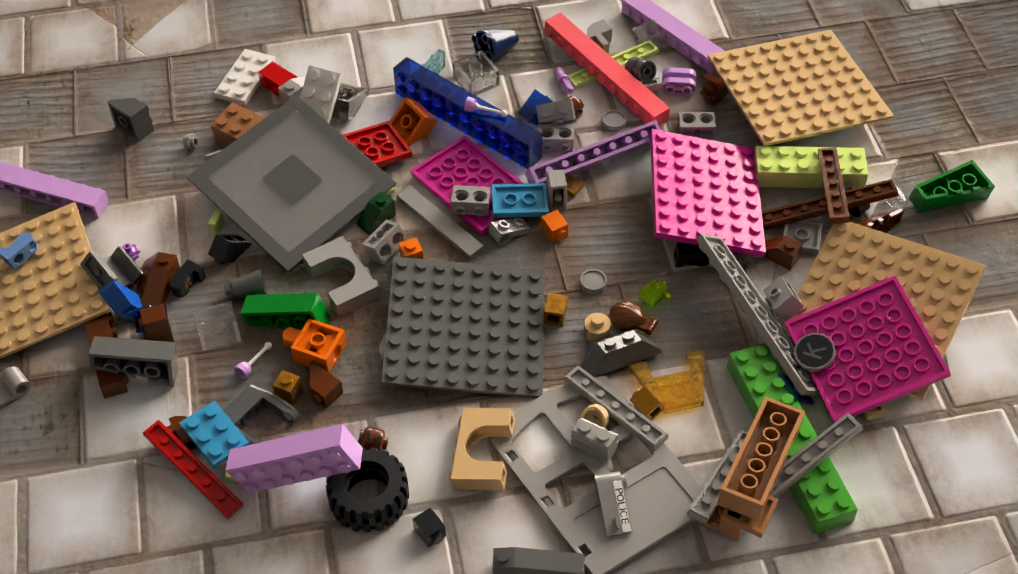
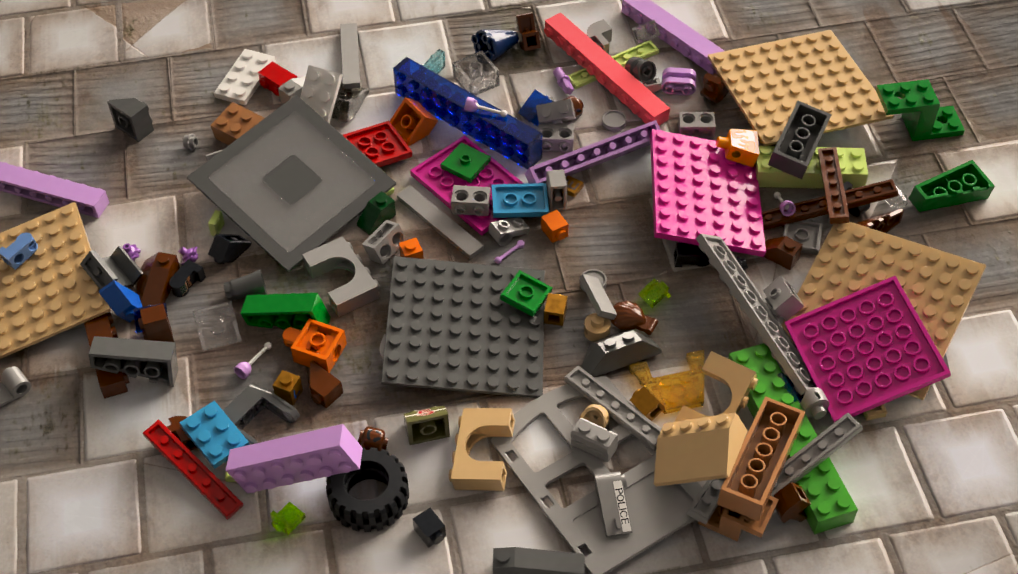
(188, 254): none -> medium lavender plant
(287, 518): none -> clear neon green bracket
(350, 56): none -> light grey tile
(427, 425): none -> olive slope
(465, 162): none -> green plate
(520, 244): none -> lavender hinge
(526, 32): none -> reddish brown brick
(526, 293): none -> green plate
(598, 296): none -> tile
(698, 449): none -> tan slope
(735, 376): none -> tan arch
(740, 146): none -> light orange torso
(785, 205): none -> lavender hinge
(791, 503): none -> reddish brown brick
(799, 139): none -> dark grey brick
(812, 406): none -> light grey piece
(814, 352): black tile -> none
(920, 110): none -> green bracket

